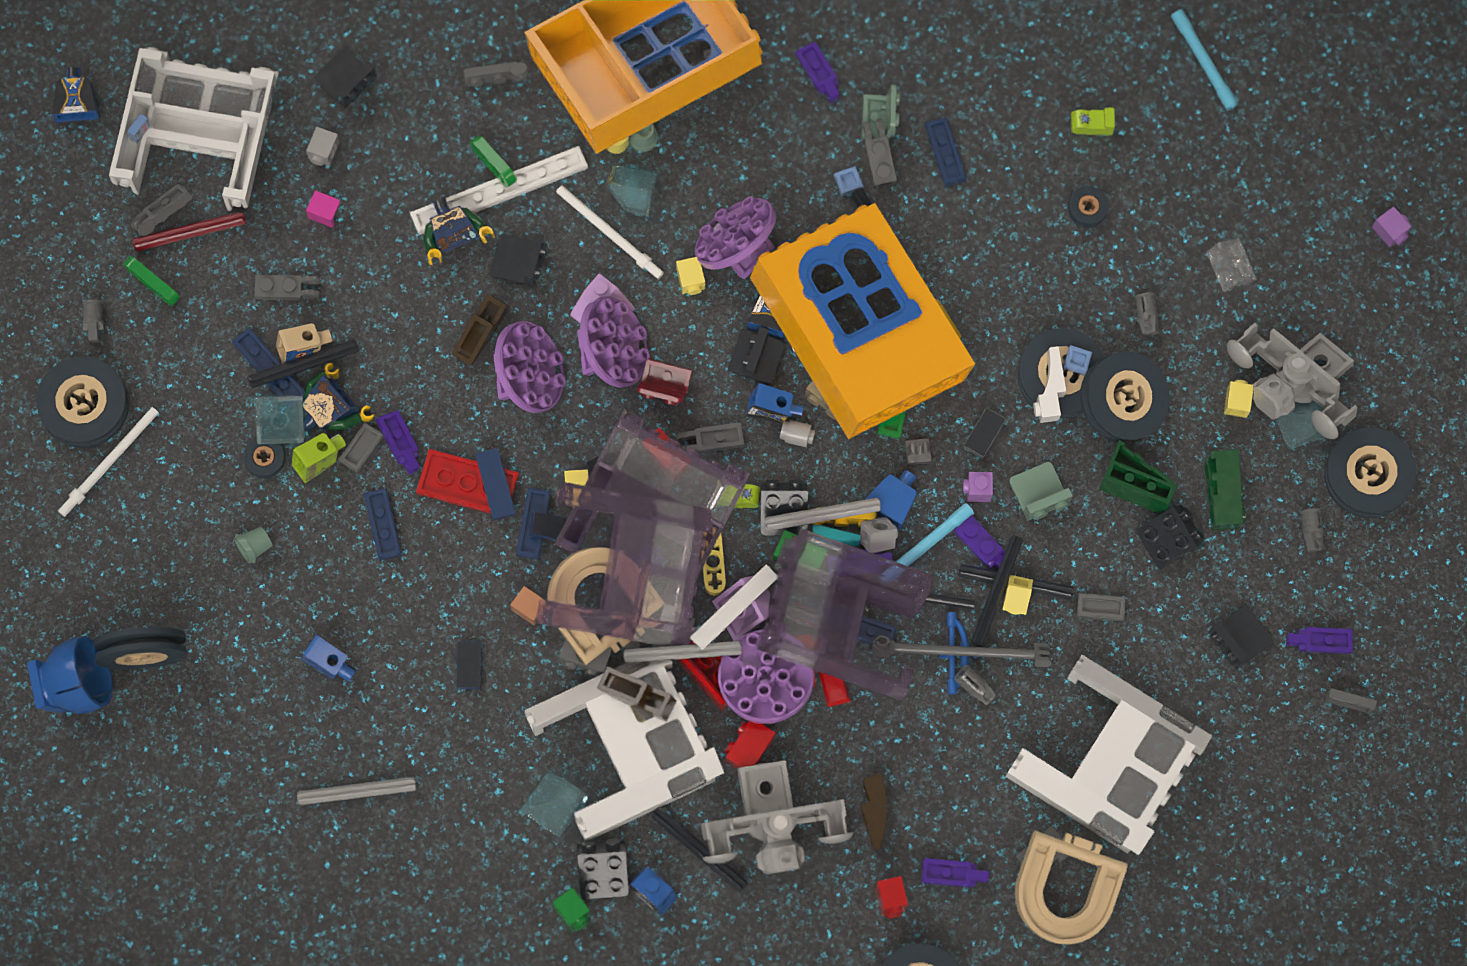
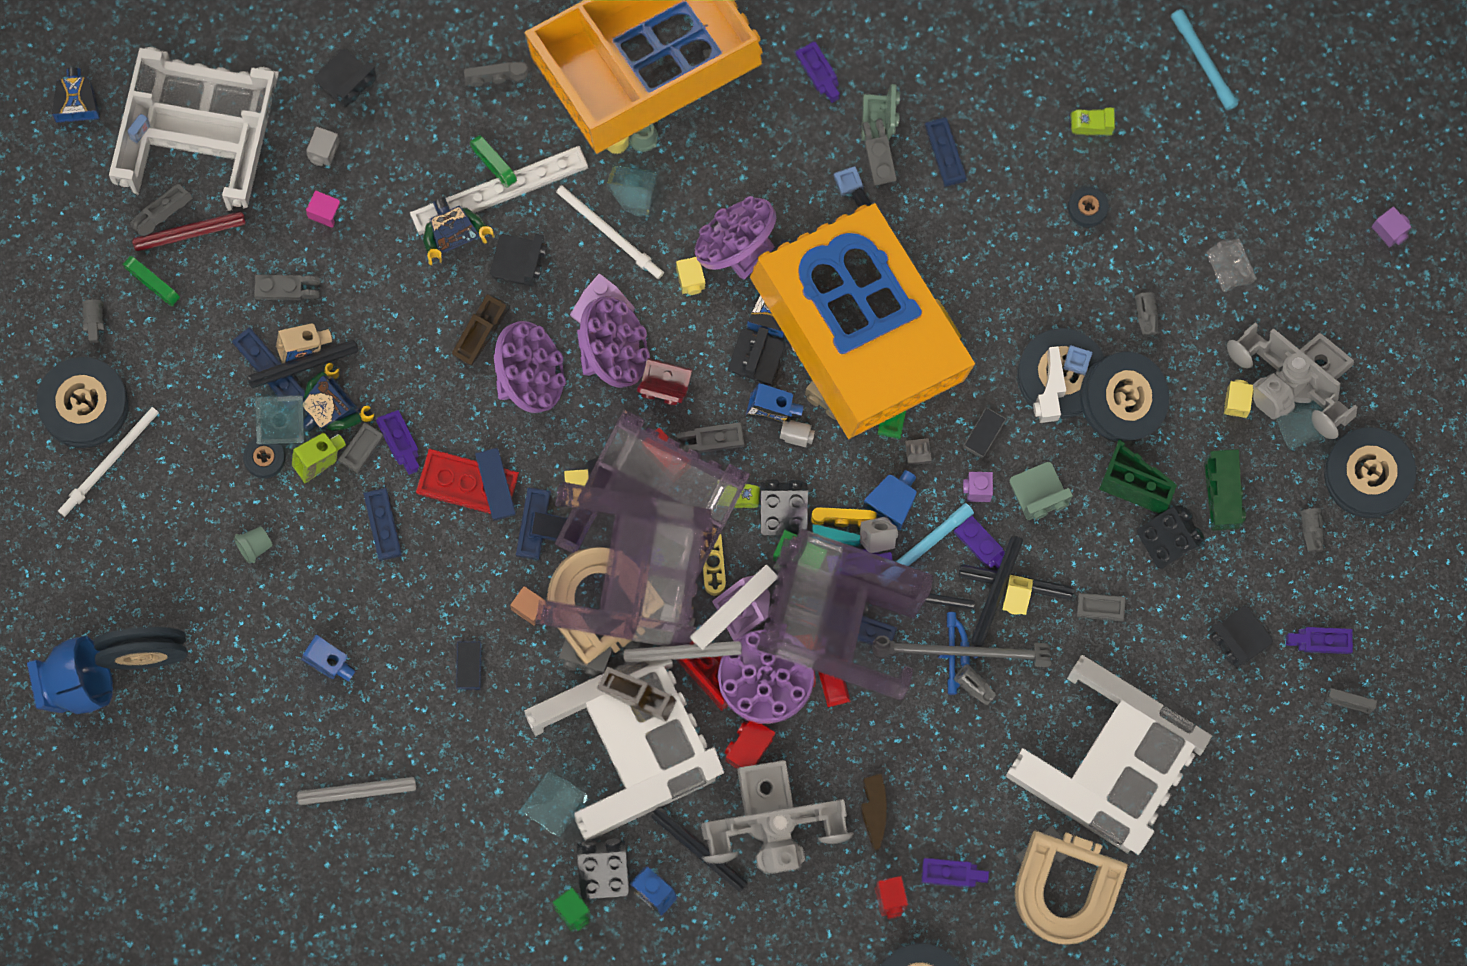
(822, 514): light grey axle -> none

